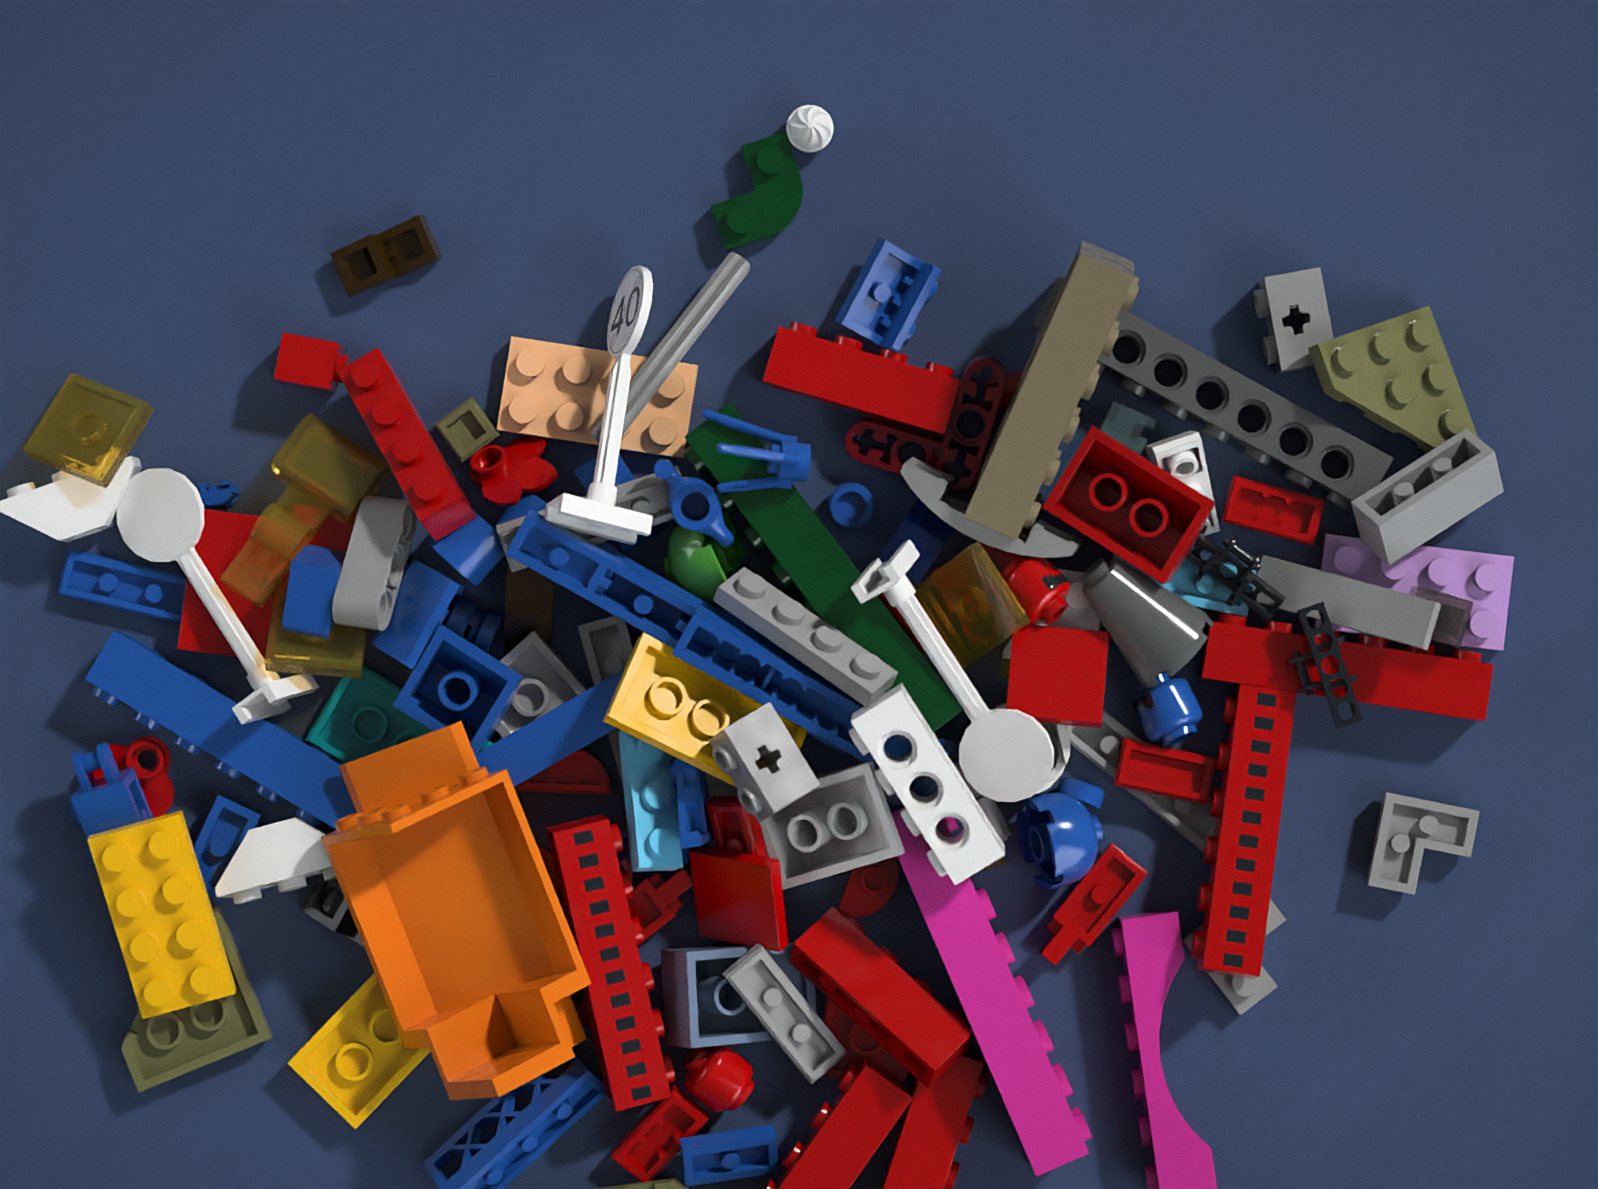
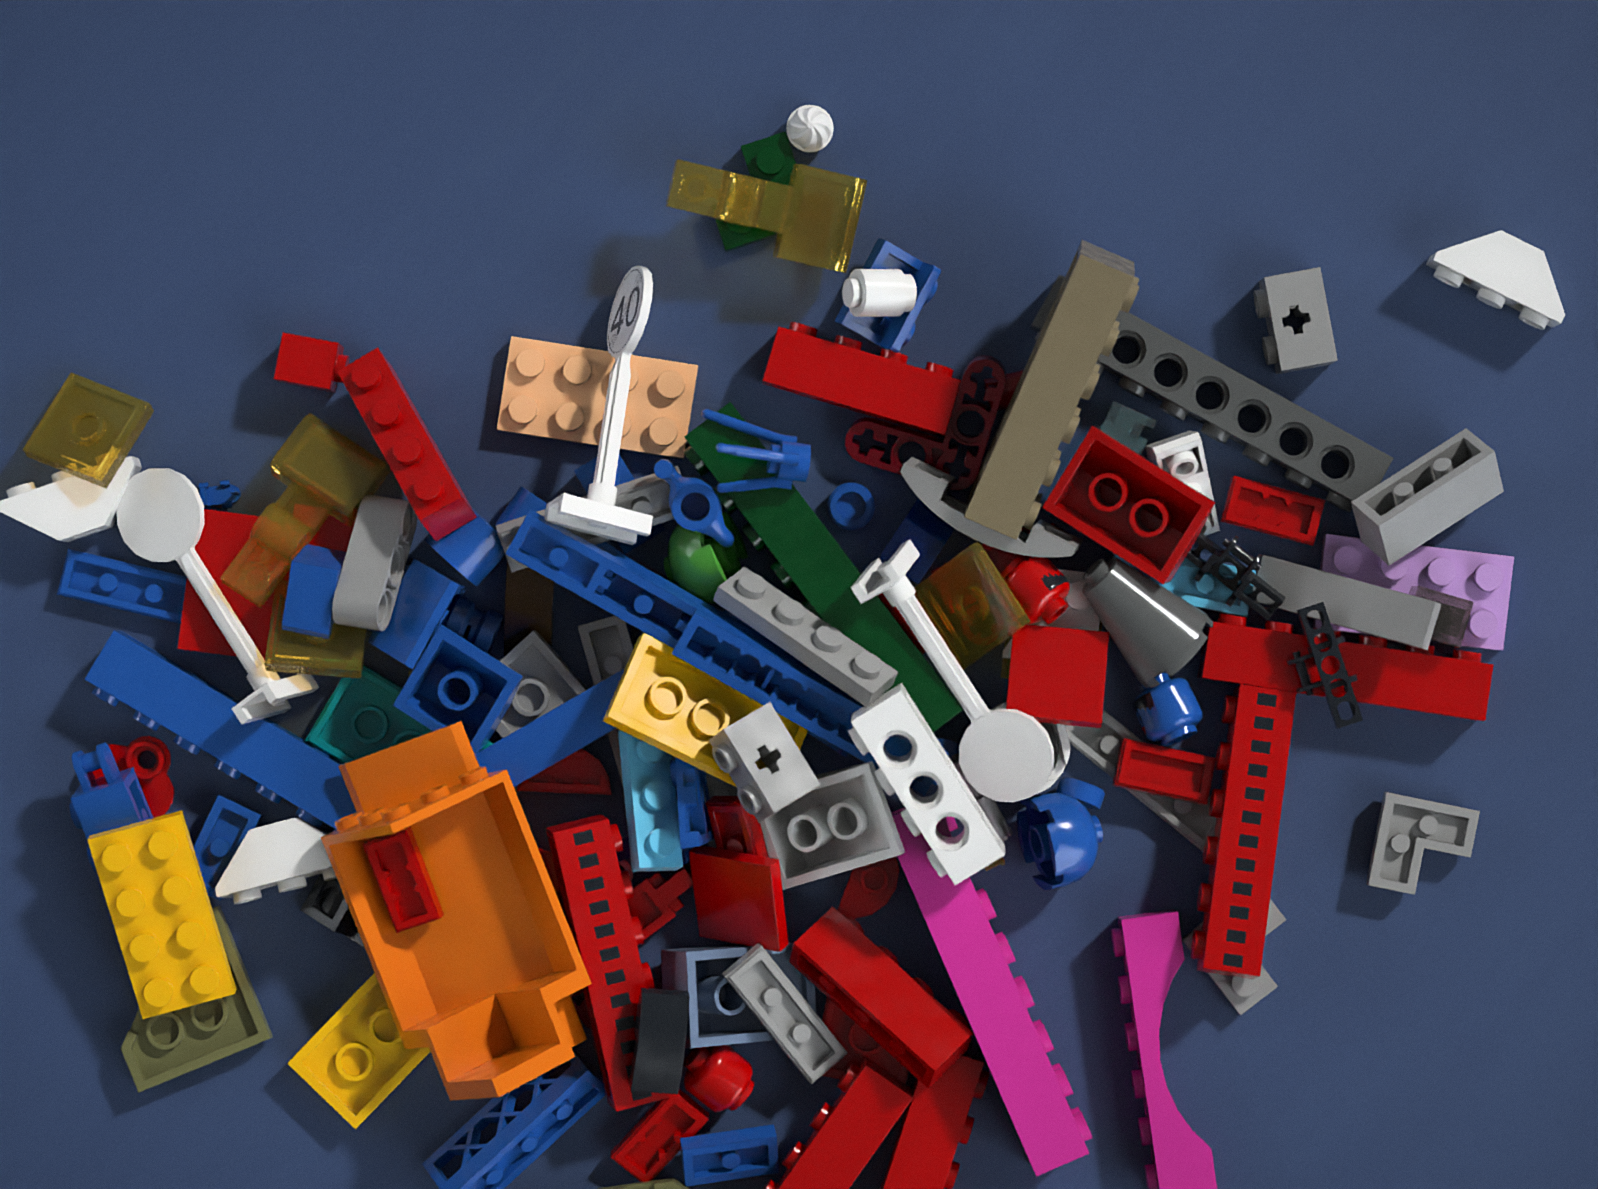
(386, 255): dark brown slope -> none
(403, 879): none -> red plate
(467, 429): olive tile -> none
(511, 470): red plate -> none
(660, 1041): none -> black slope
(681, 337): light grey axle -> none
(812, 215): none -> clear yellow plate
(879, 292): none -> white brick
(1092, 903): red hinge -> none
(1397, 378): olive plate -> none
(1503, 273): none -> white slope

